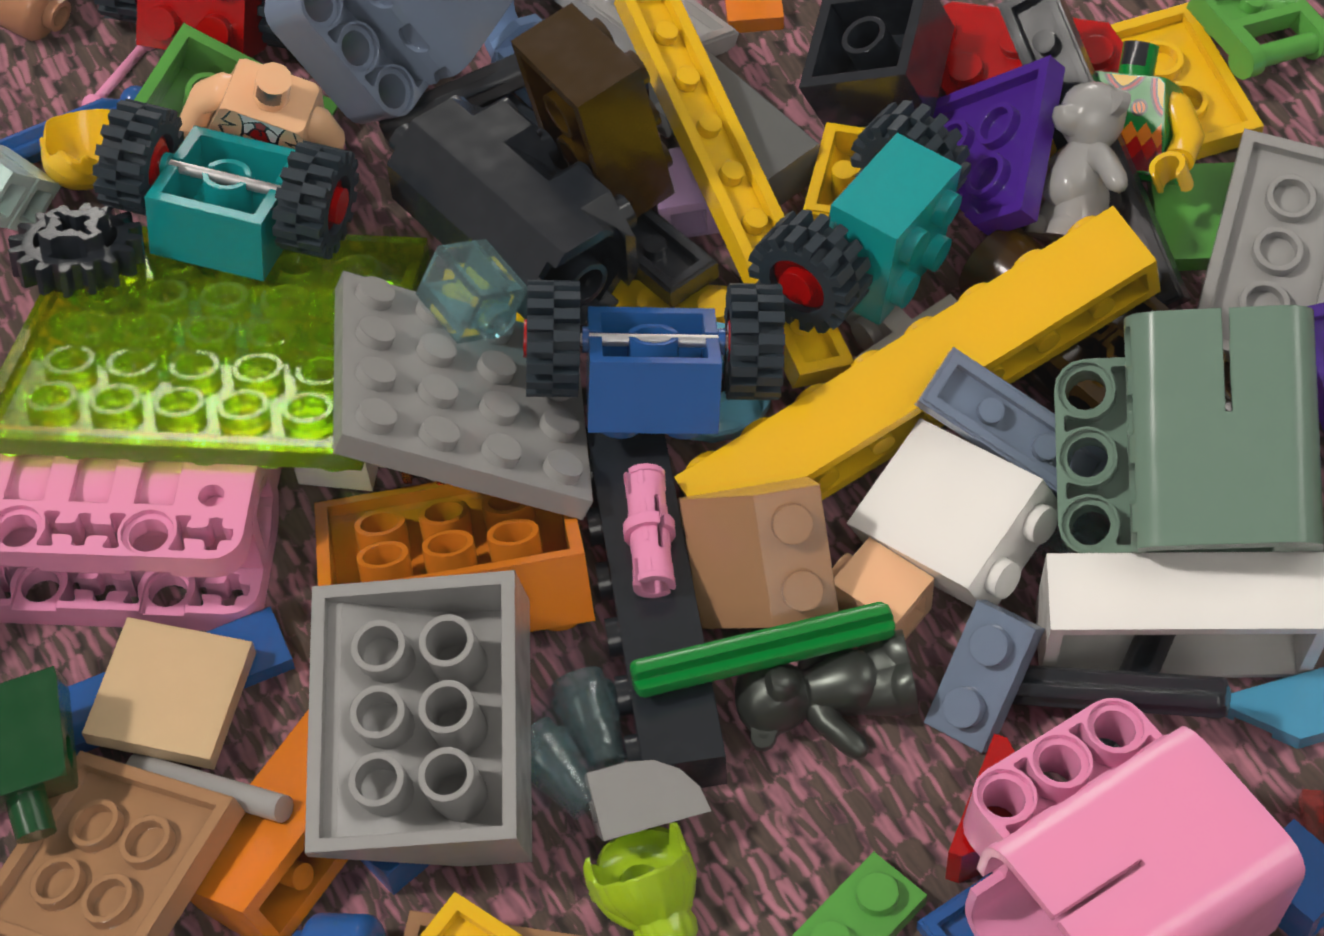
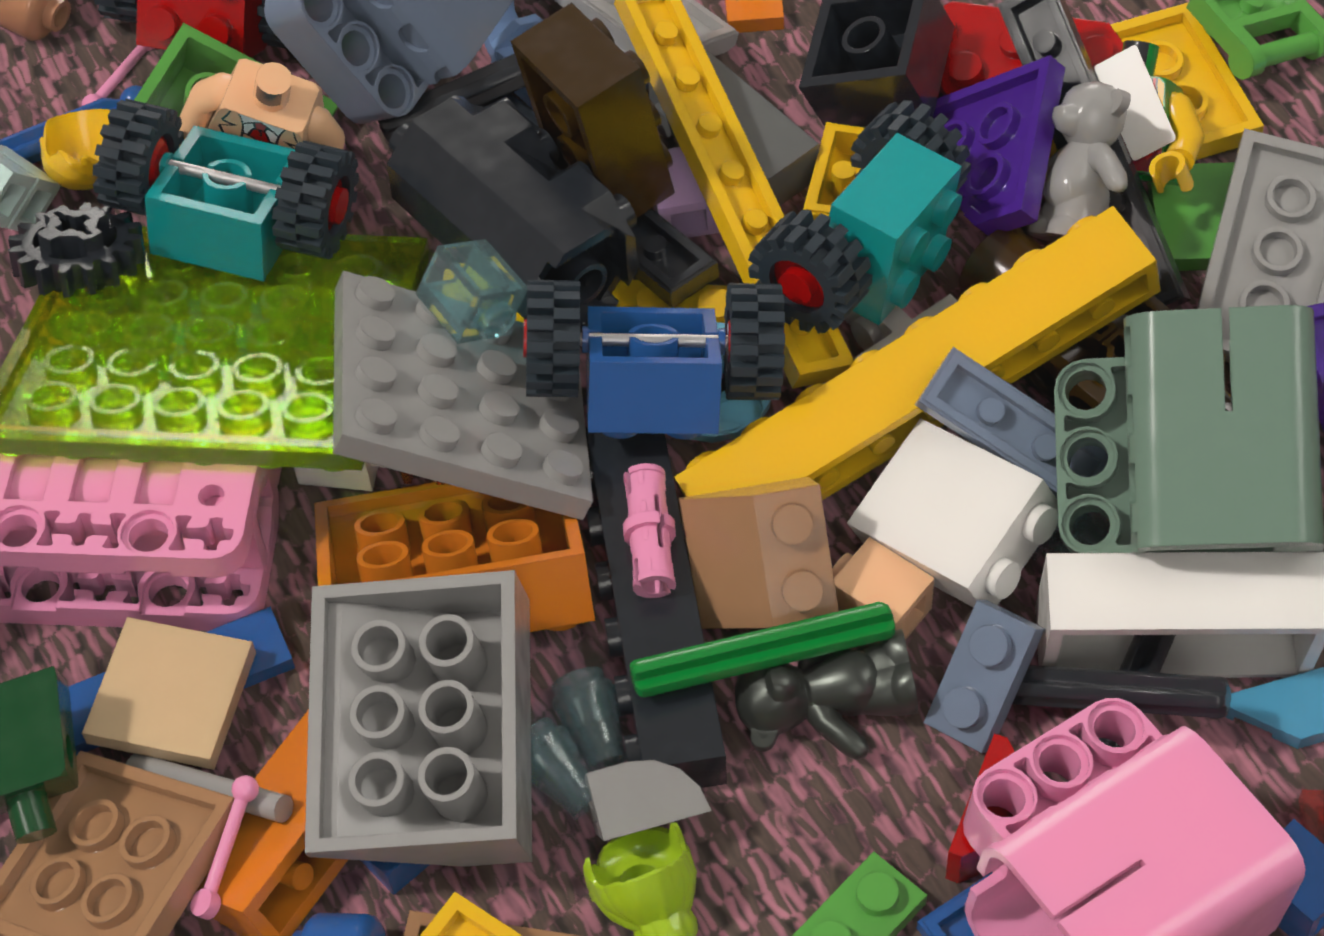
(206, 900): none -> bright pink hinge
(1146, 121): none -> white sticker

